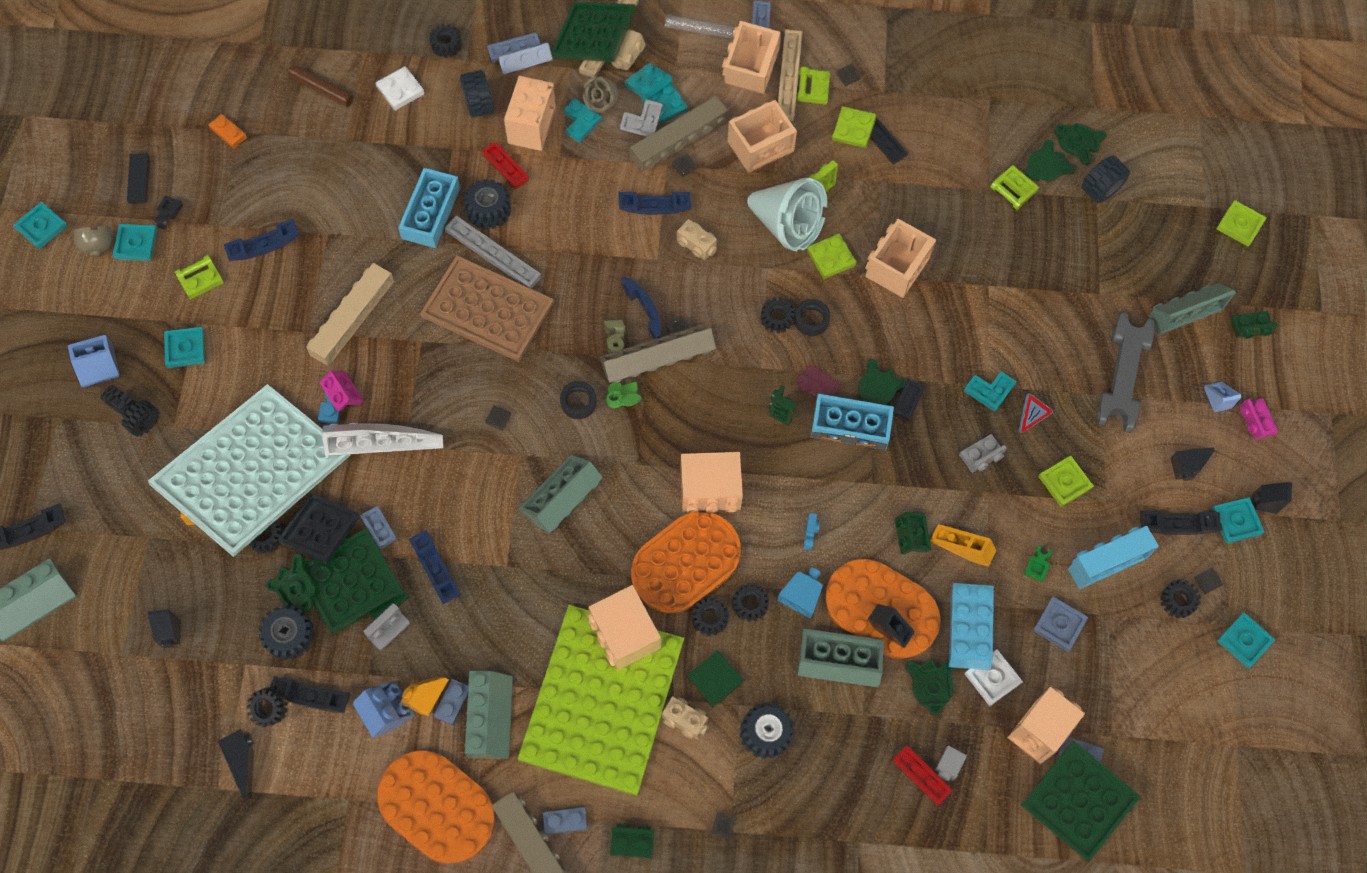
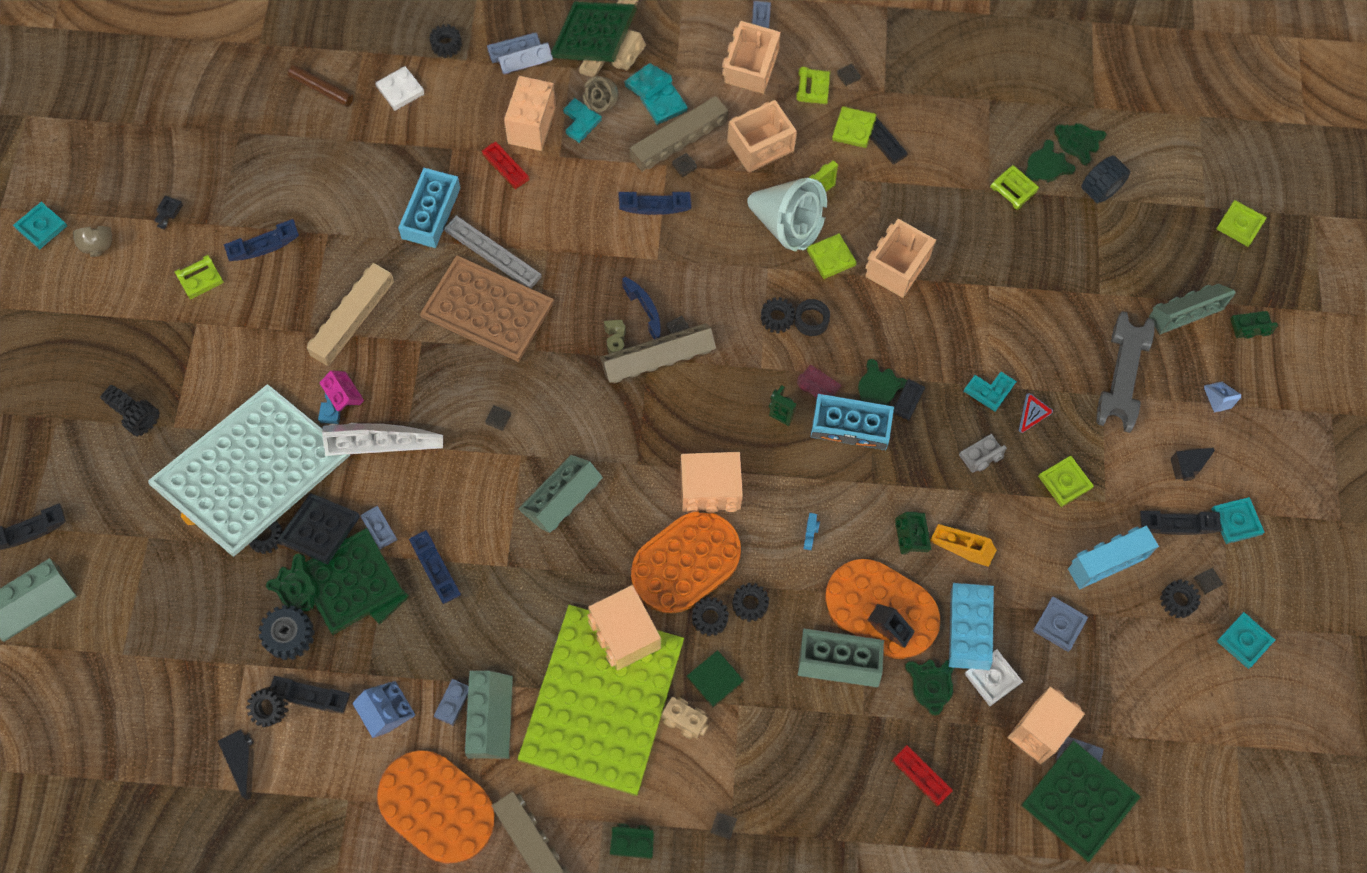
(94, 360): medium blue slope -> none
(135, 242): teal plate -> none
(138, 178): black tile -> none
(165, 628): black slope -> none
(184, 347): teal plate -> none
(227, 131): orange plate -> none
(386, 627): light grey bracket -> none
(423, 694): light orange slope -> none
(477, 93): black wheel -> none
(487, 204): black wheel -> none
(565, 821): sand blue plate -> none
(578, 413): black tyre -> none
(622, 395): bright green plate -> none
(644, 124): light grey plate -> none
(697, 240): tan brick -> none
(699, 26): clear piece -> none
(766, 730): black wheel -> none
(789, 72): tan plate -> none
(802, 592): dark azure torso -> none
(950, 764): light grey brick -> none
(1037, 566): green plate -> none
(1258, 418): dark pink bracket -> none
(1272, 497): black slope -> none

